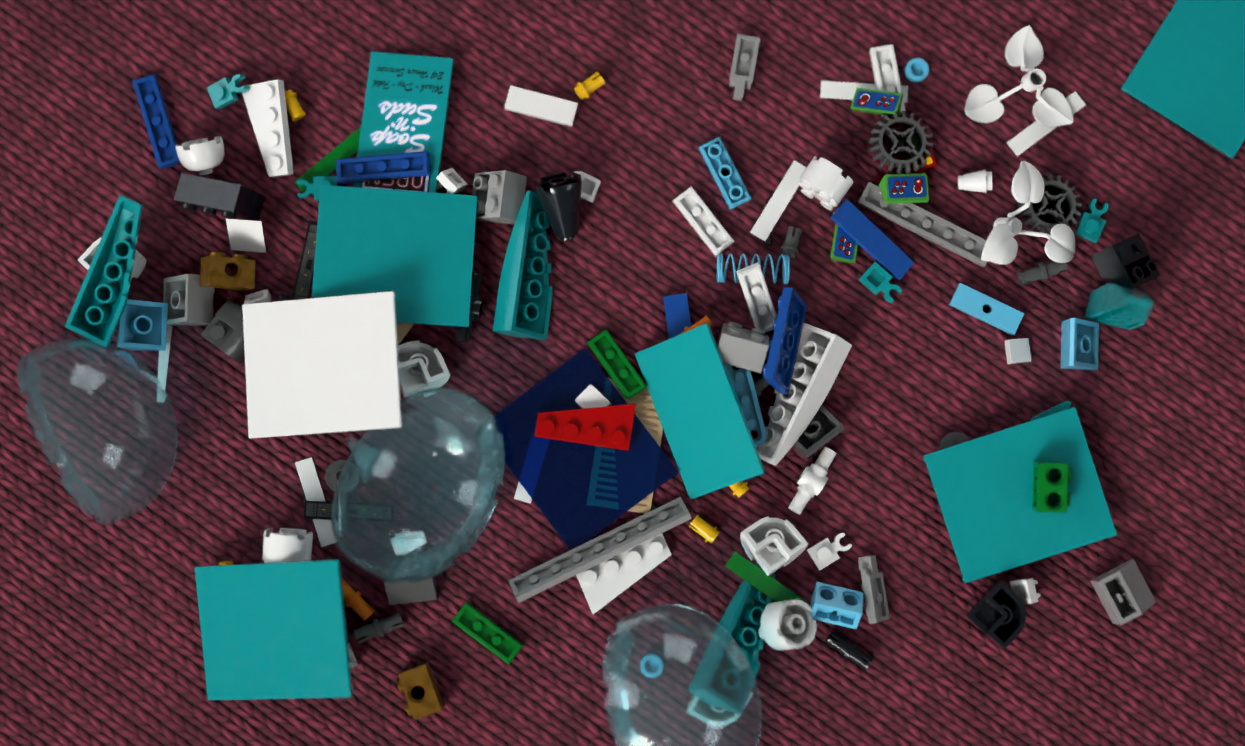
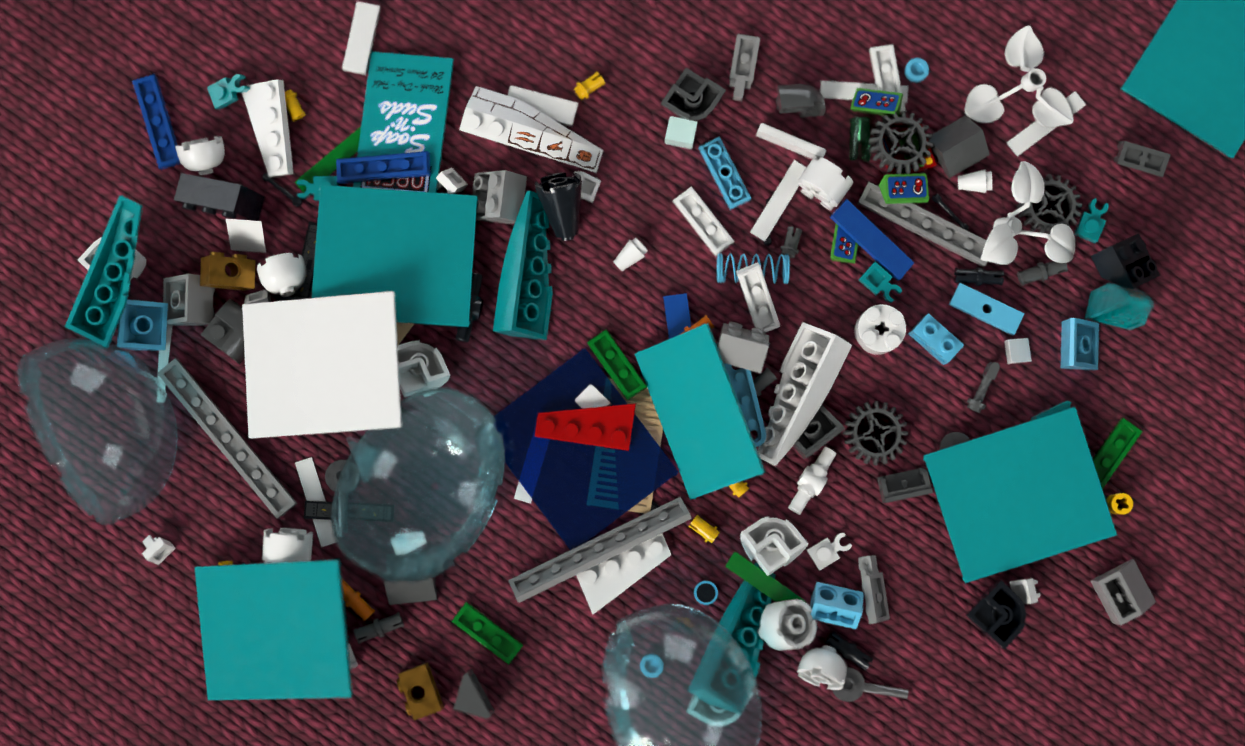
(157, 549): none -> white tile
(227, 438): none -> light grey plate
(282, 274): none -> white cylinder
(296, 201): none -> black hinge
(361, 38): none -> white tile
(472, 697): none -> dark grey slope
(526, 128): none -> white wedge
(630, 254): none -> white cone
(680, 132): none -> light aqua panel
(693, 96): none -> dark grey brick
(705, 592): none -> black tile
(785, 340): blue plate -> none
(790, 142): none -> white tile
(800, 99): none -> dark grey brick
(824, 667): none -> white cylinder
(855, 686): none -> flat silver piece
(859, 135): none -> clear green hinge
(872, 422): none -> dark grey gear
(891, 321): none -> white brick
(904, 485): none -> dark grey hinge
(936, 339): none -> medium azure brick
(937, 199): none -> black hinge
(959, 146): none -> dark grey slope
(978, 276): none -> black pin
(989, 374): none -> dark grey hinge
(1043, 487): green brick -> none
(1115, 449): none -> green tile
(1125, 500): none -> yellow bush
(1142, 158): none -> dark grey hinge

